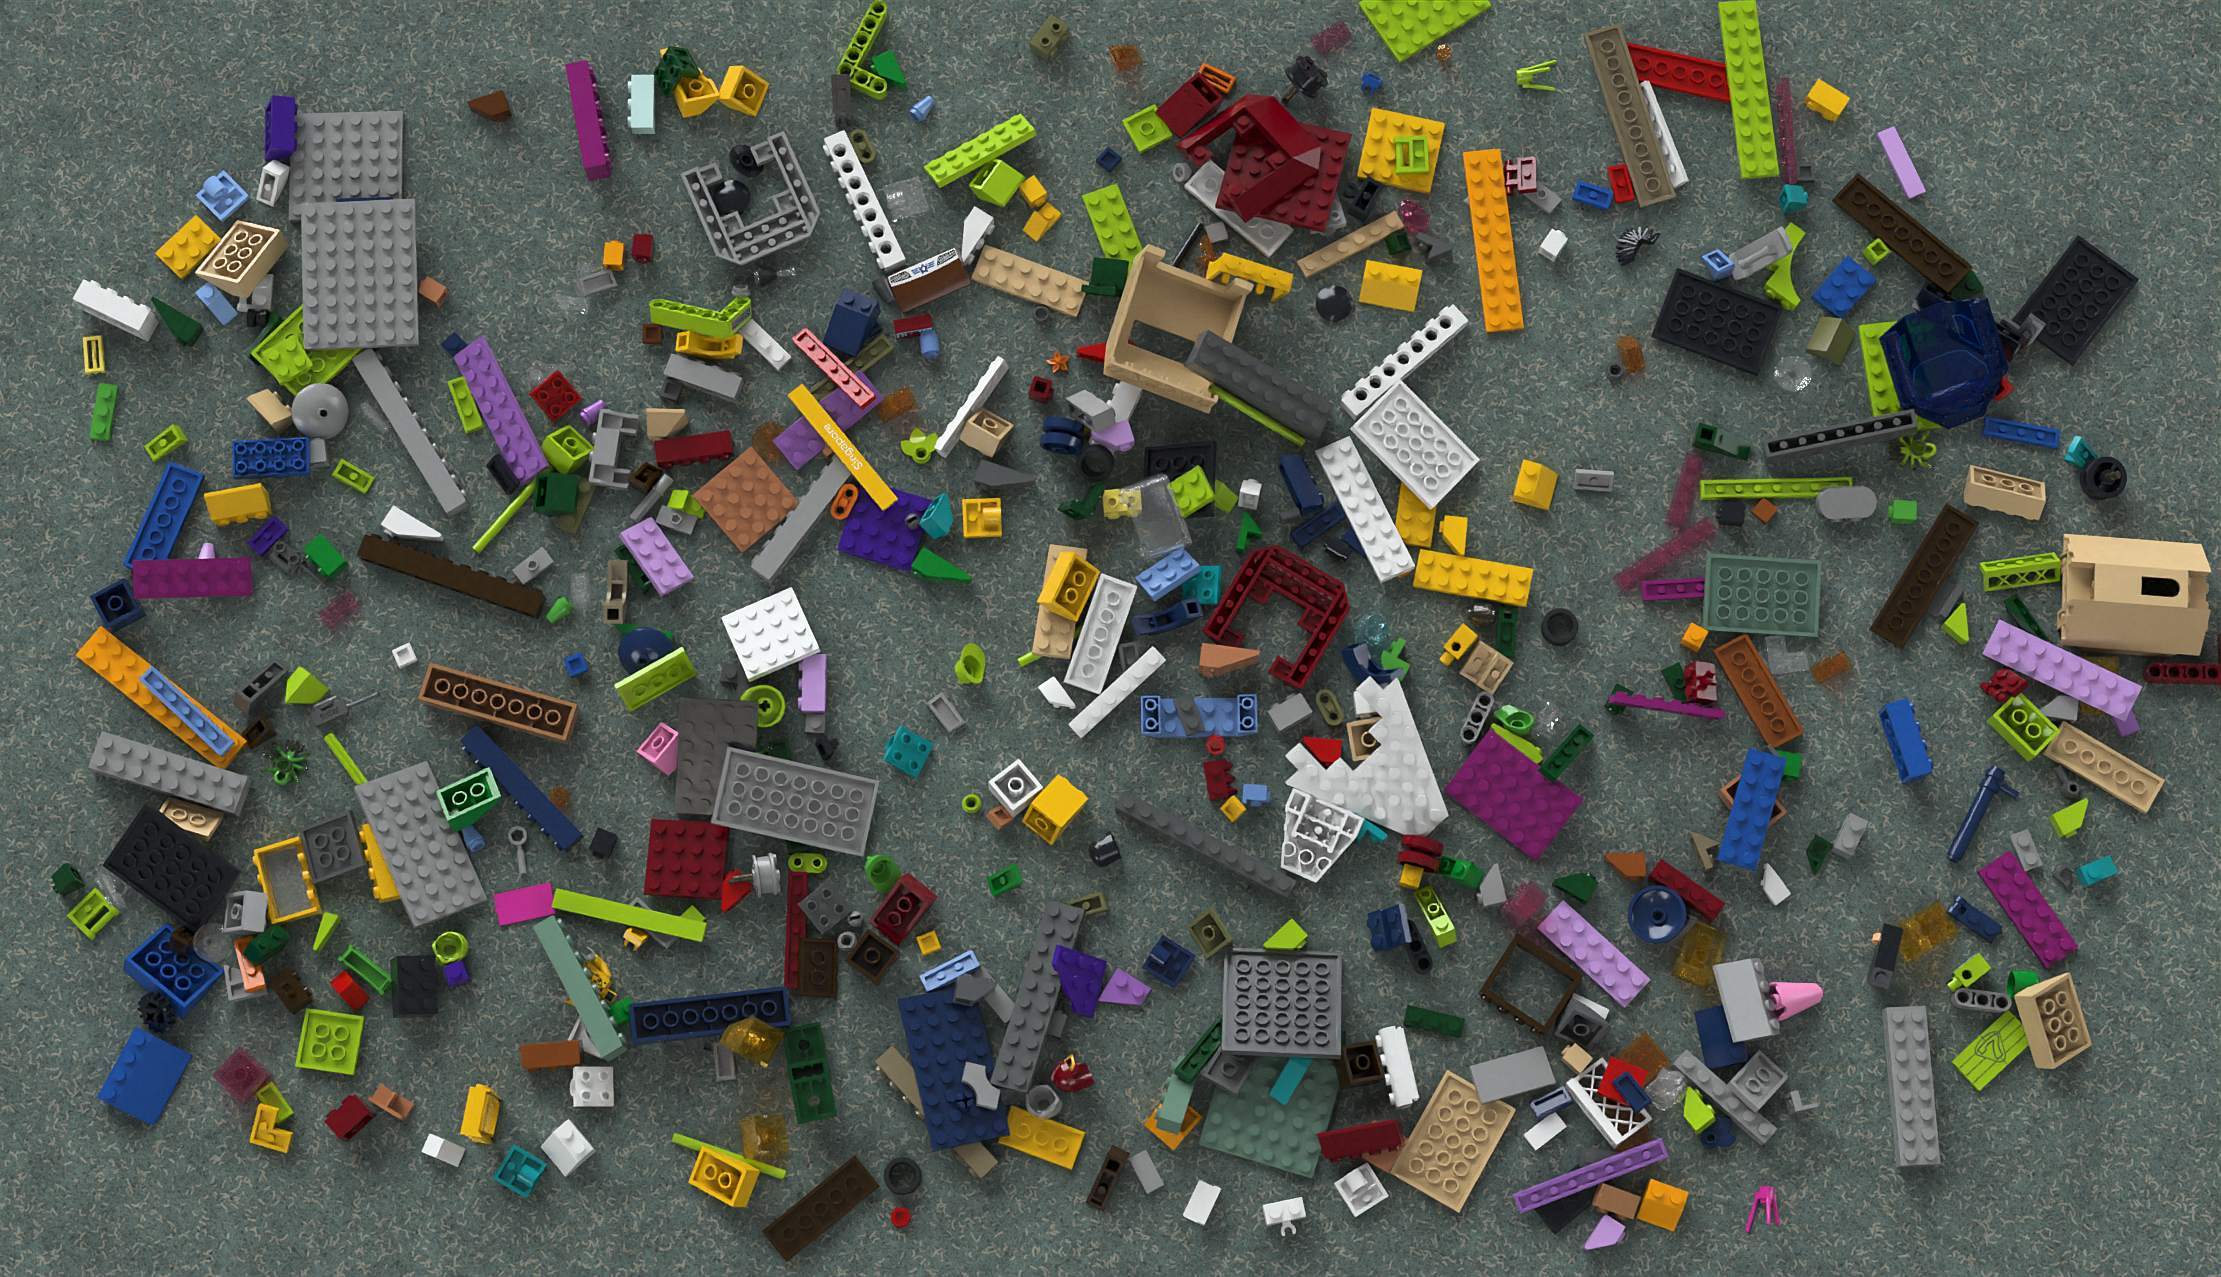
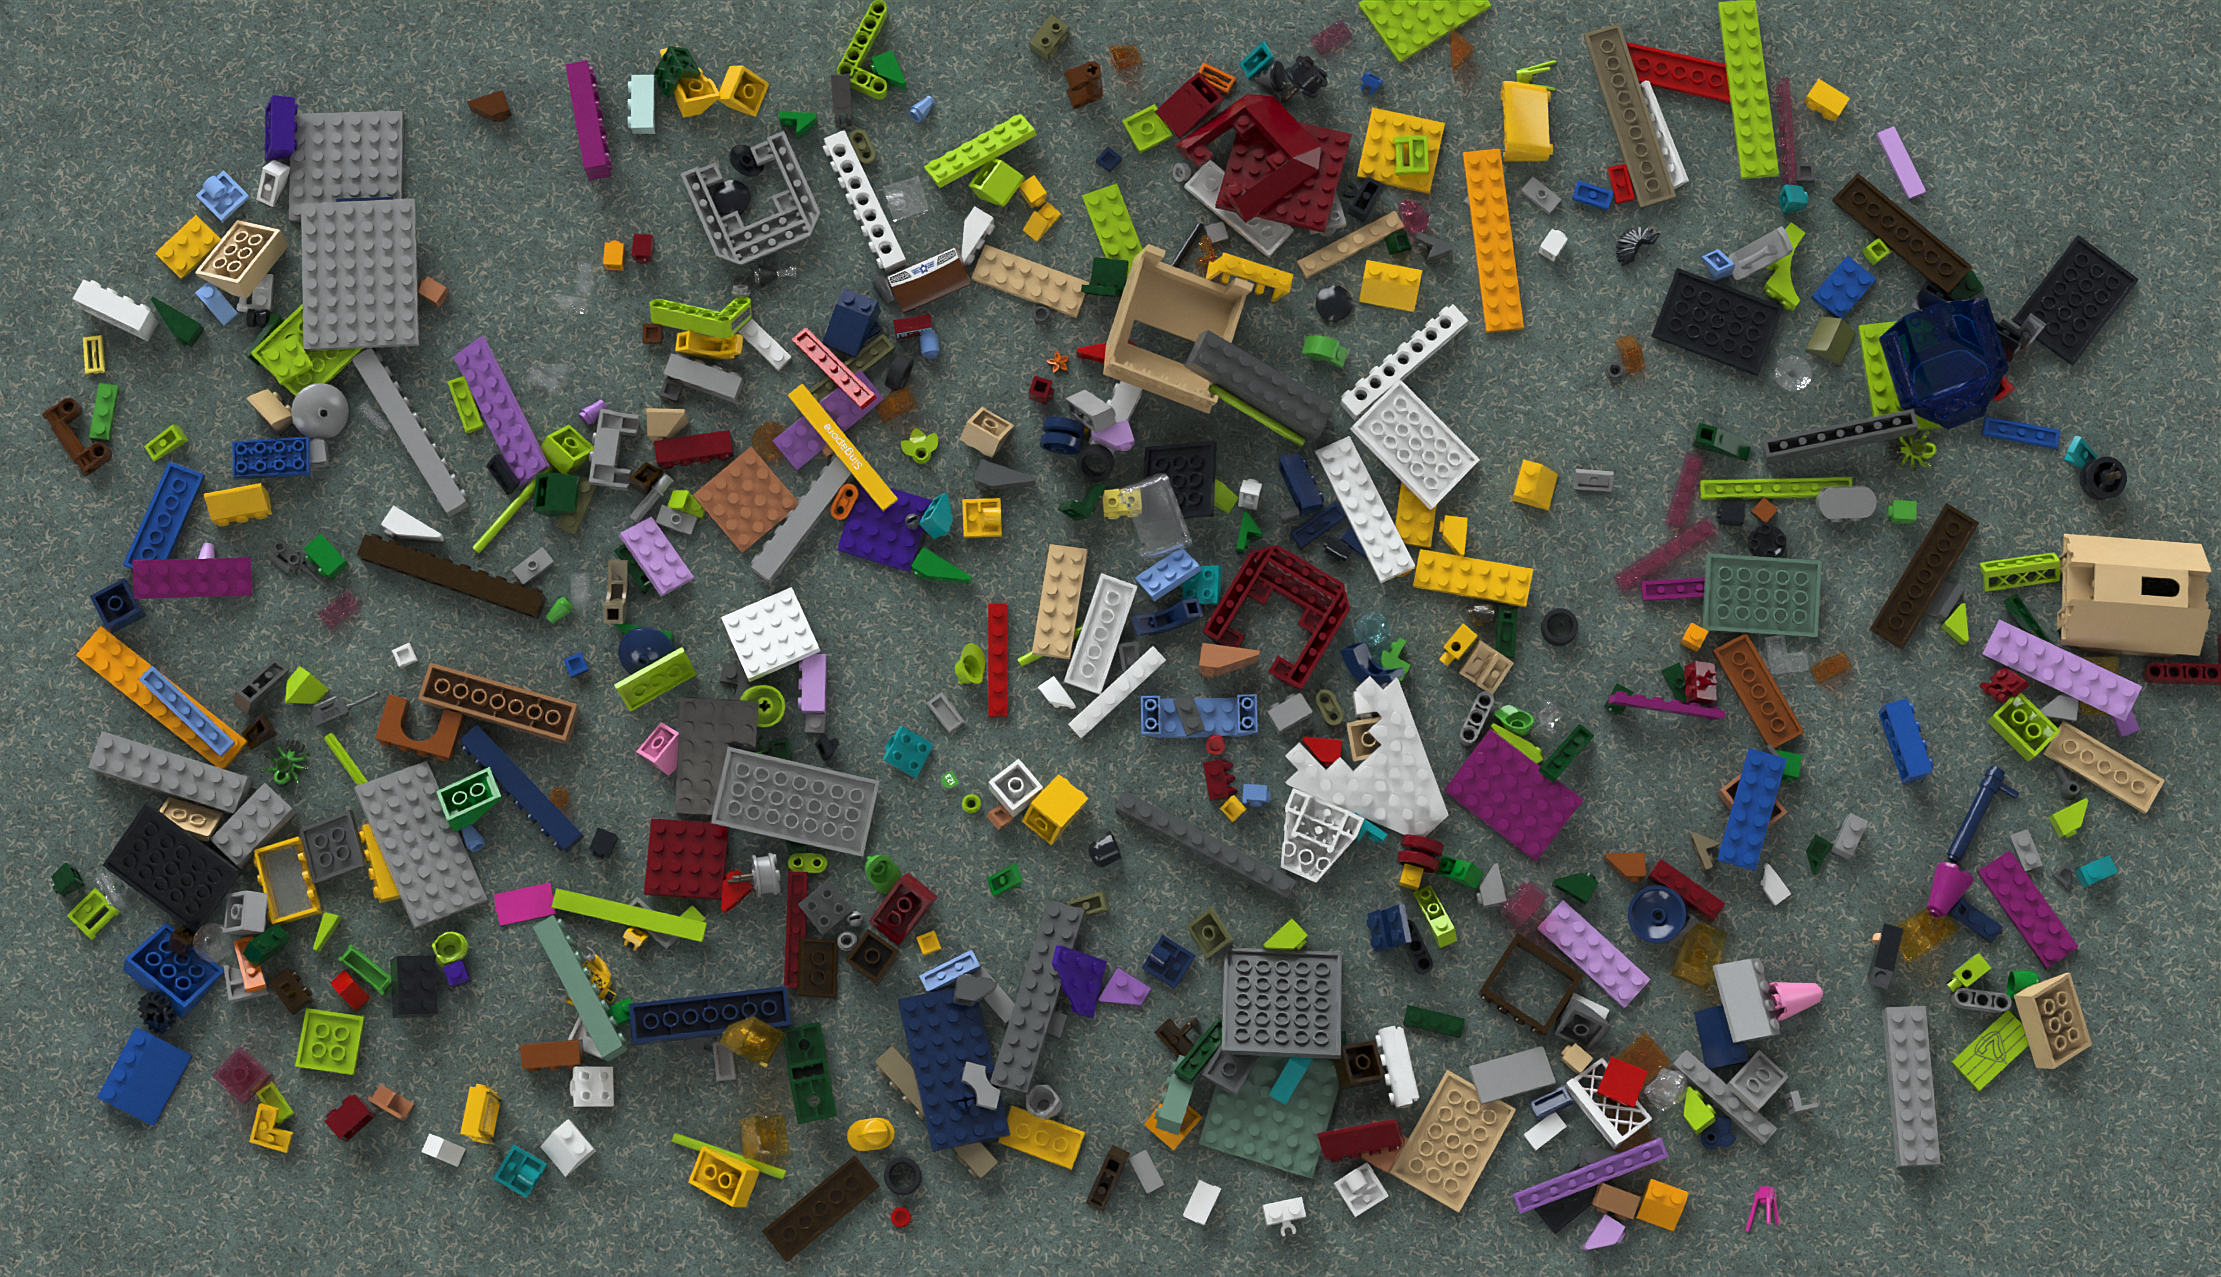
(71, 442): none -> reddish brown piece
(253, 825): none -> light grey brick
(267, 536): dark purple plate -> none
(352, 476): lime slope -> none
(440, 745): none -> dark orange arch
(453, 344): dark blue plate -> none
(520, 853): light grey piece -> none
(555, 396): red tile -> none
(596, 283): light grey tile -> none
(803, 120): none -> green slope
(870, 1134): none -> yellow piece
(899, 372): none -> black tyre
(949, 780): none -> tile
(973, 404): white plate -> none
(997, 660): none -> red plate
(1068, 586): yellow slope -> none
(1073, 1077): dark red helmet -> none
(1084, 84): none -> reddish brown piece
(1176, 1038): none -> dark brown plate
(1192, 491): lime plate -> none
(1257, 60): none -> teal slope
(1272, 76): none -> dark grey hat
(1326, 349): none -> bright green brick
(1443, 52): clear orange plate -> none
(1459, 50): none -> clear orange slope
(1525, 122): none -> yellow windscreen
(1527, 175): plate -> none
(1631, 1092): dark blue tile -> none
(1767, 541): none -> black dish
(1947, 888): none -> magenta cone
(2004, 493): tan slope -> none

